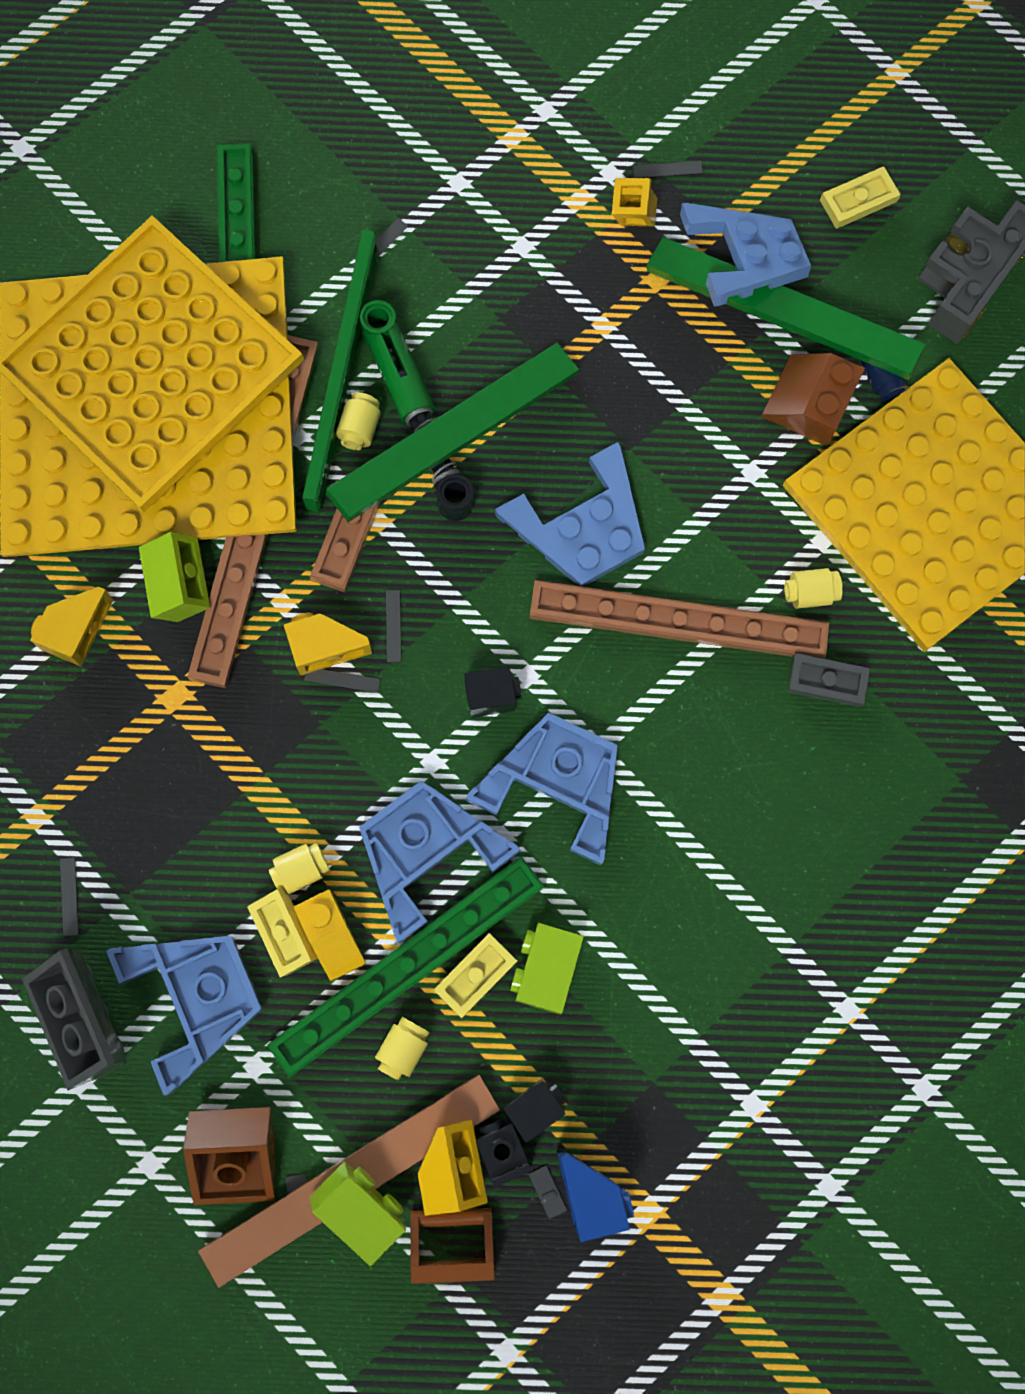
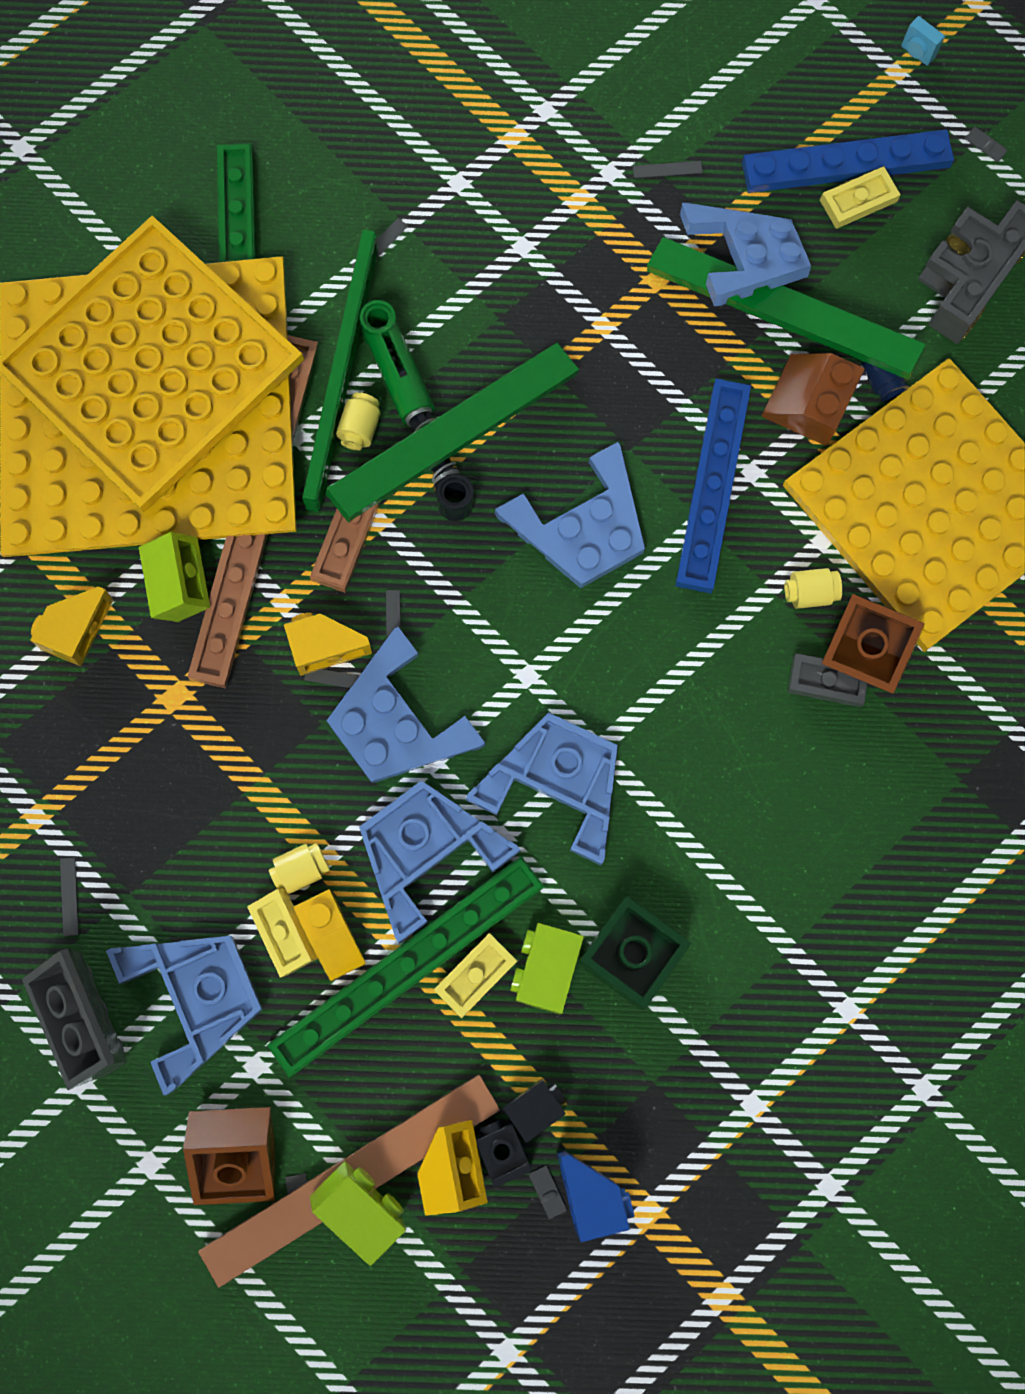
(382, 728): none -> medium blue wing
(402, 1049): light yellow brick -> none
(454, 1269): dark orange tile -> none
(491, 691): black brick -> none
(634, 202): yellow brick -> none
(634, 953): none -> dark green brick
(678, 620): nougat tile -> none
(713, 486): none -> blue plate
(846, 160): none -> blue plate
(873, 643): none -> dark orange slope
(922, 41): none -> medium azure plate
(986, 144): none -> dark grey piece

